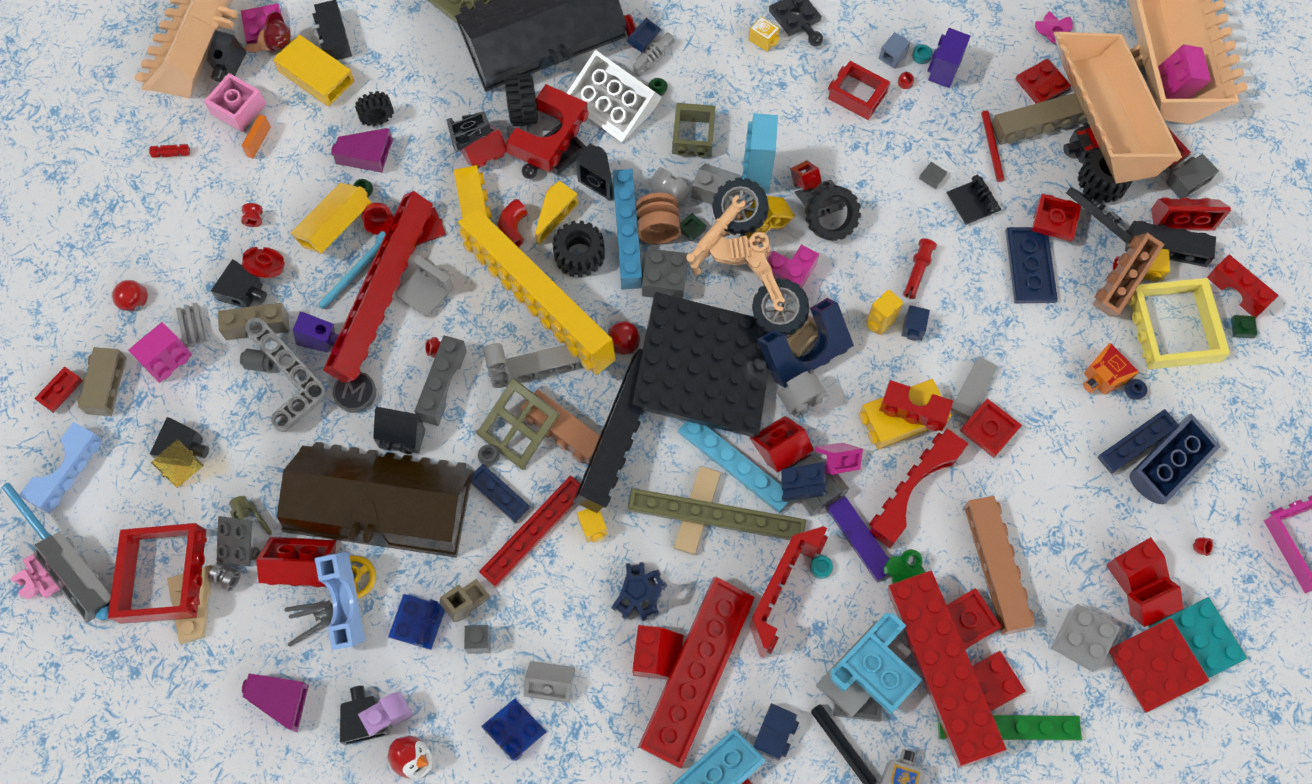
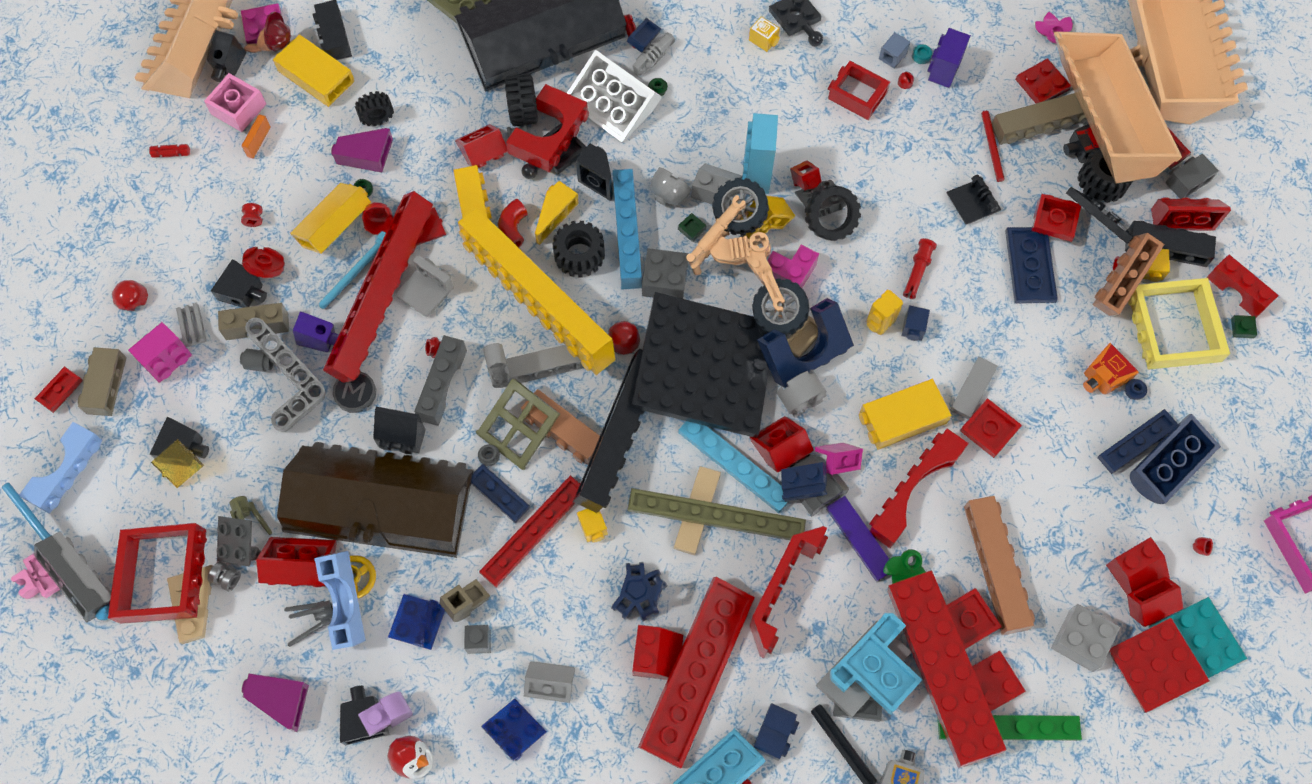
(468, 129): black wing -> none
(658, 218): nougat wheel -> none
(693, 113): olive window -> none
(821, 567): teal tile -> none
(897, 404): red arch -> none
(933, 175): dark grey tile -> none
(1184, 72): dark pink brick -> none

